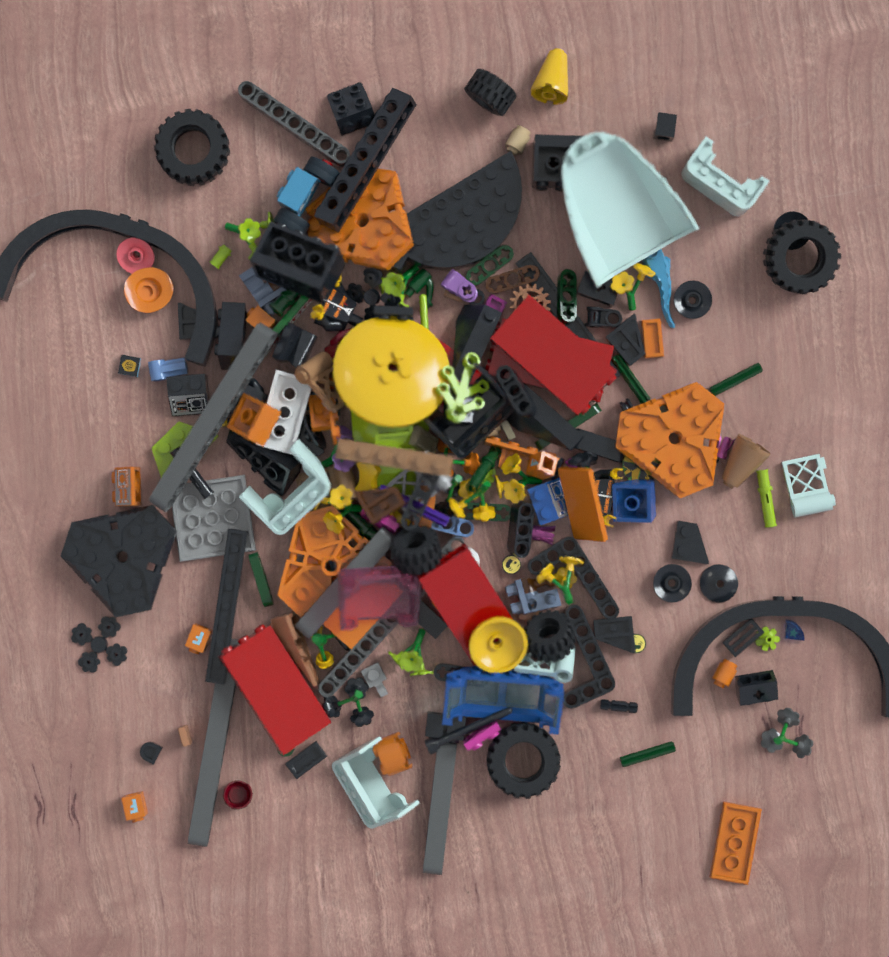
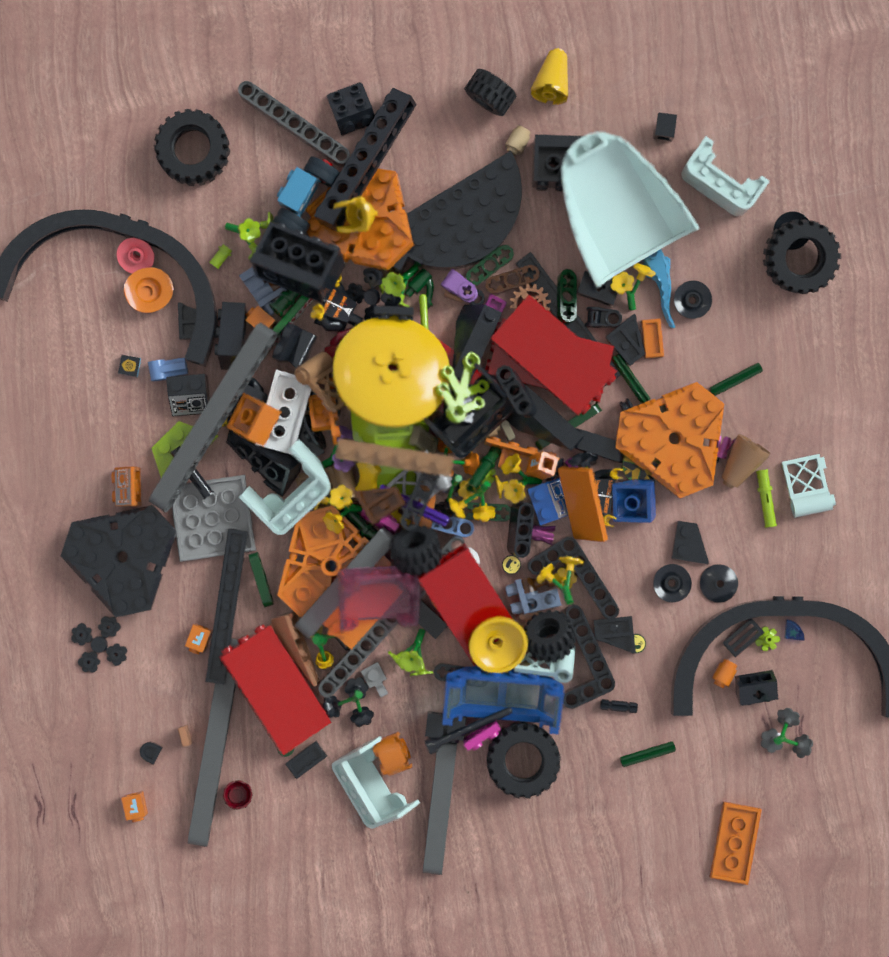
(334, 630): none -> orange tile
(359, 215): none -> yellow helmet

